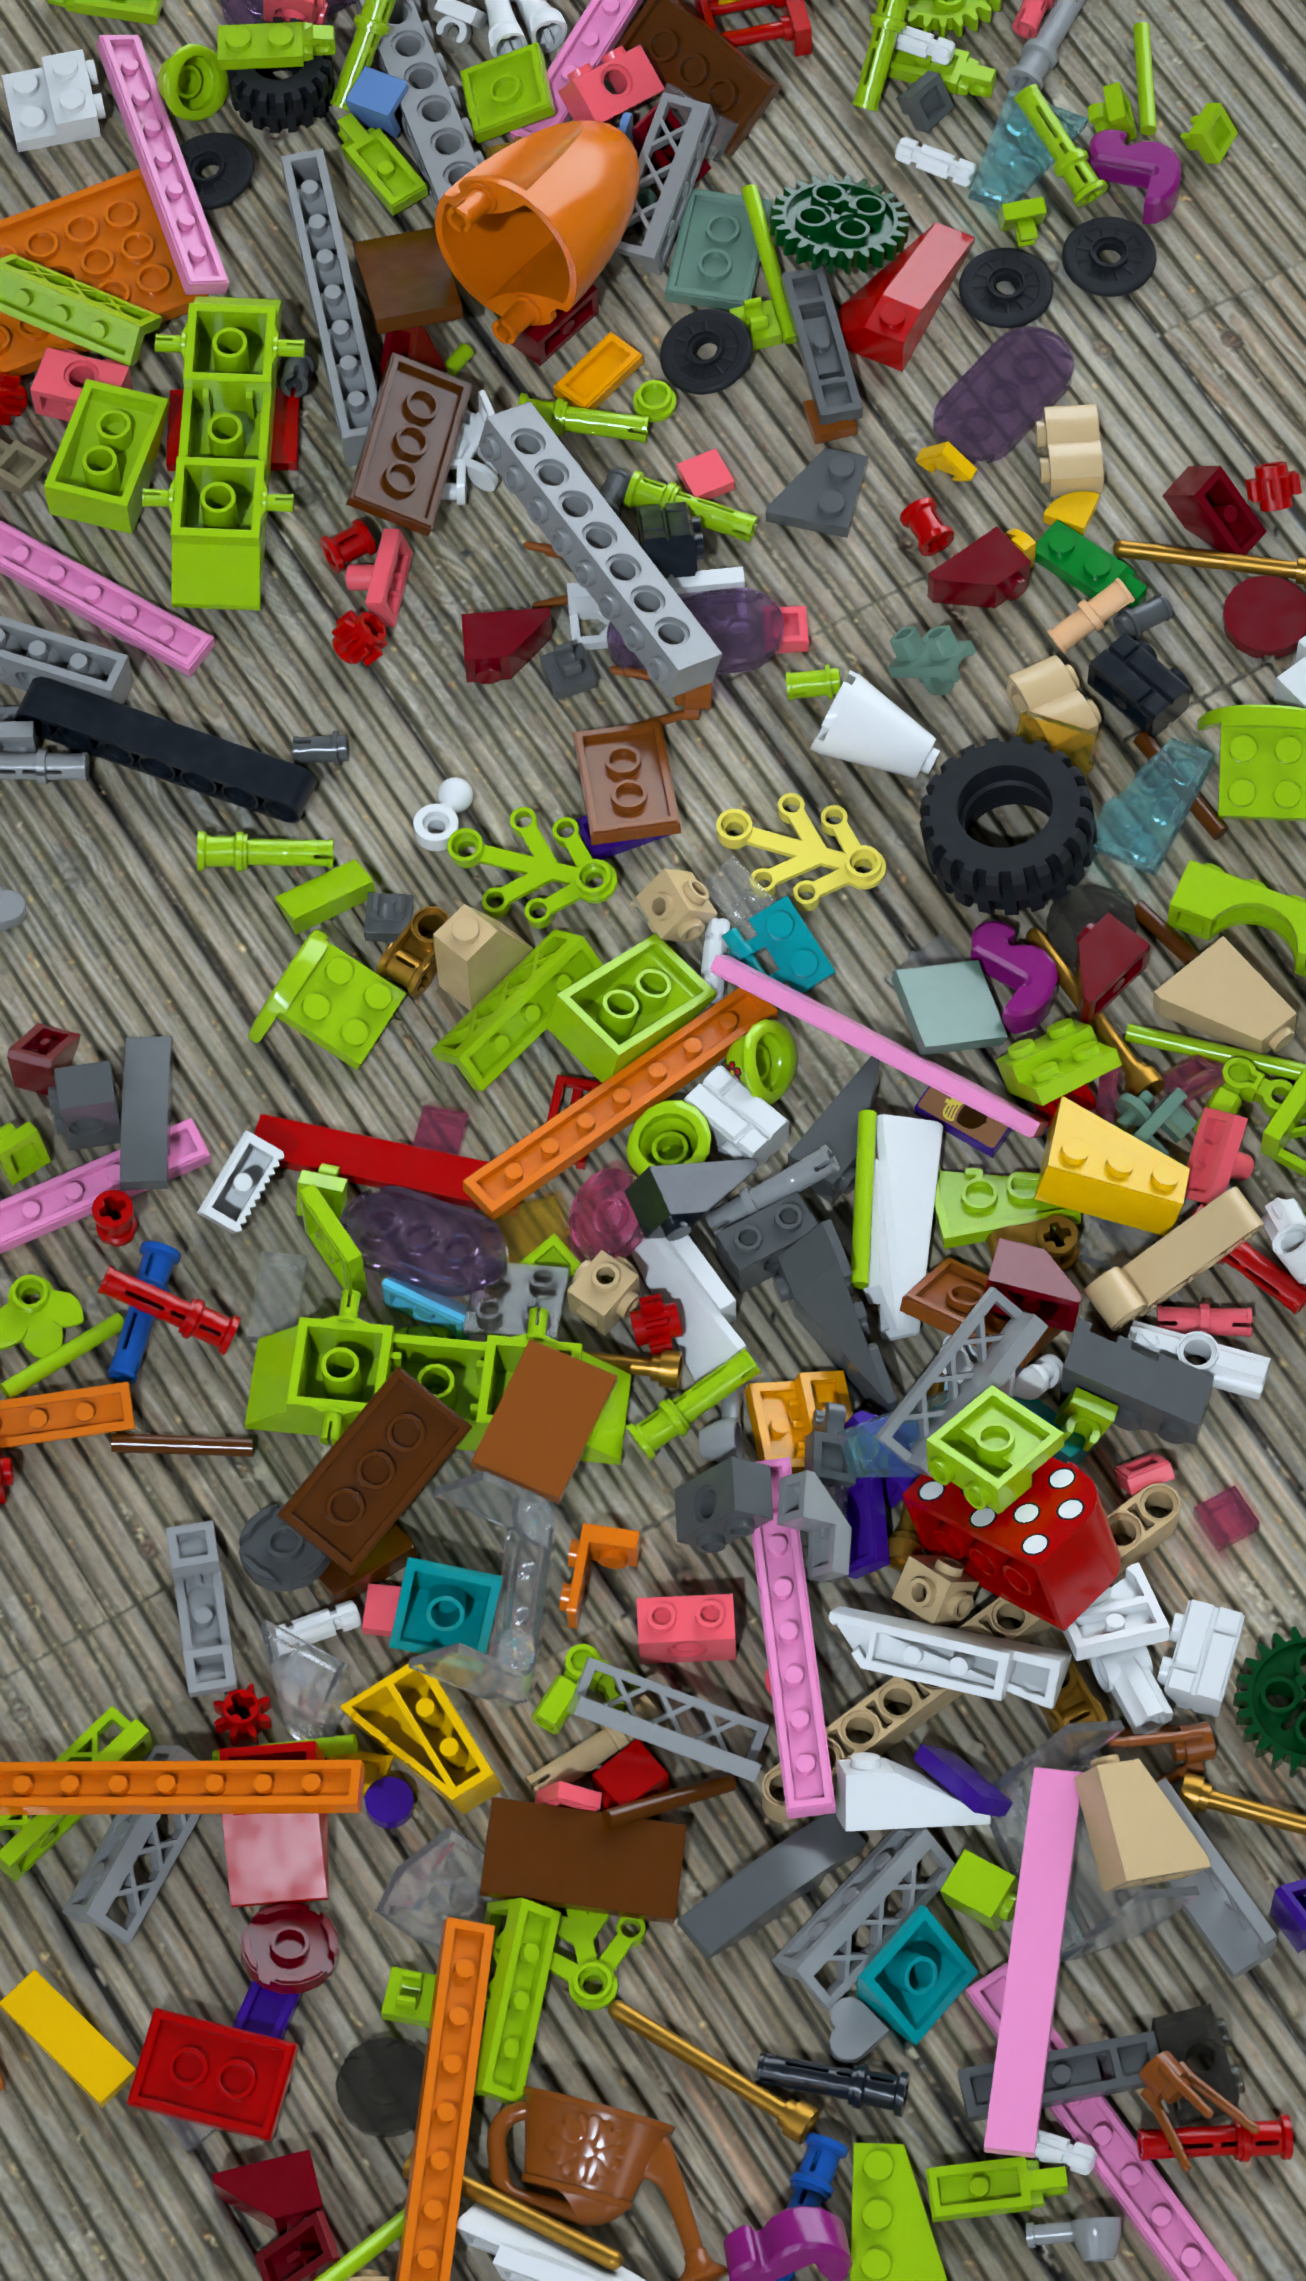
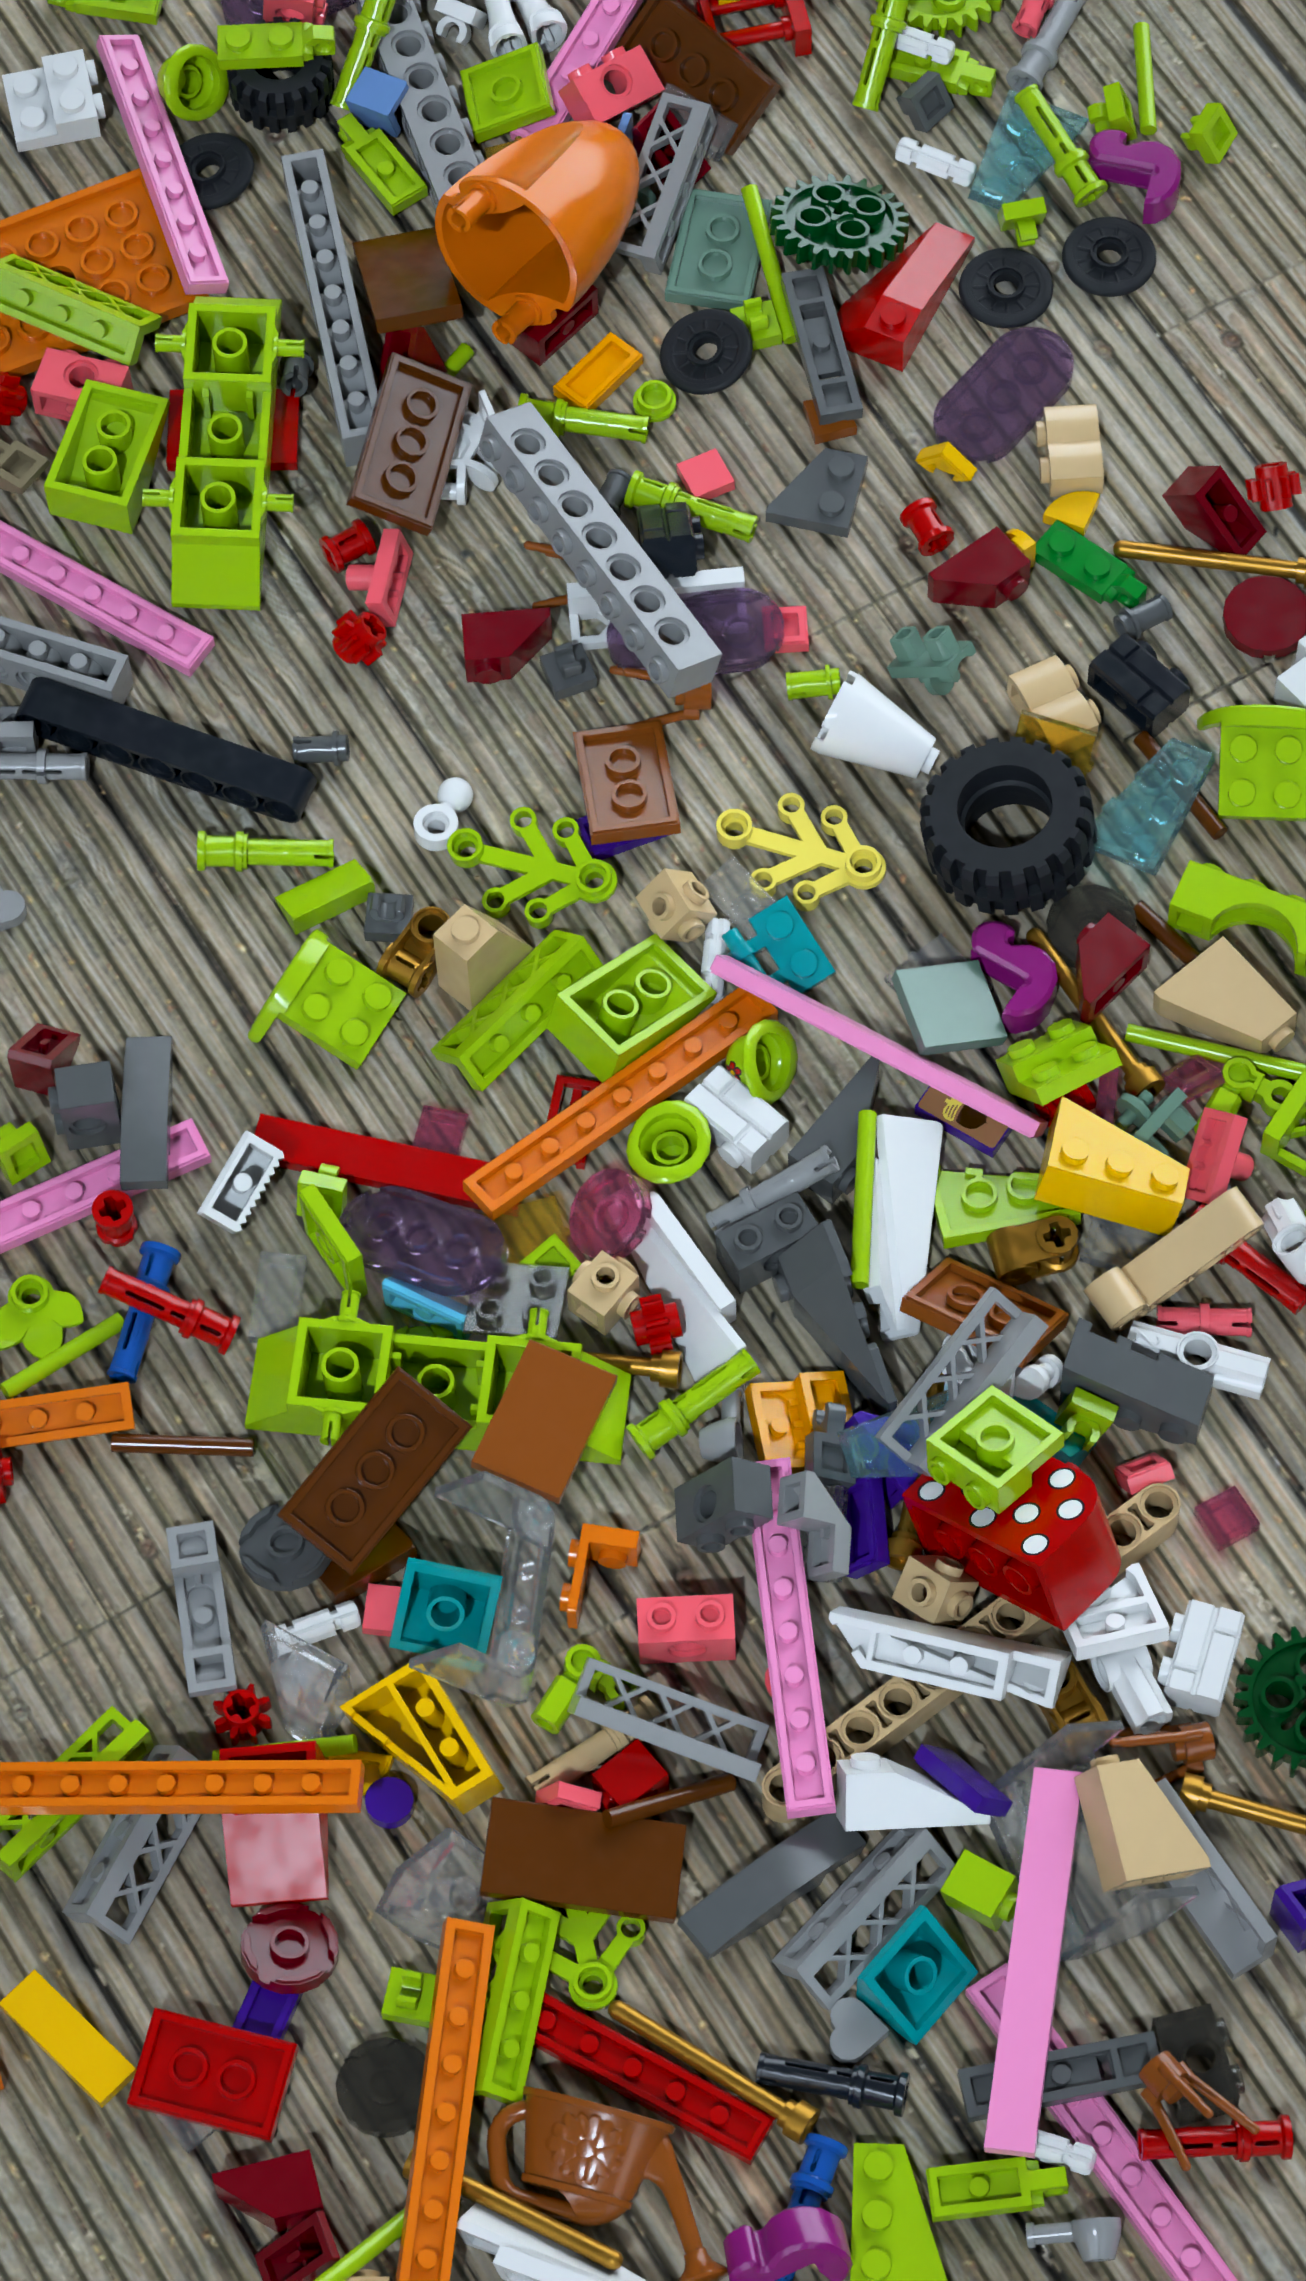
(651, 2080): none -> red tile
(677, 1196): slope -> none
(1034, 1284): slope -> none
(1091, 615): light nougat pin -> none

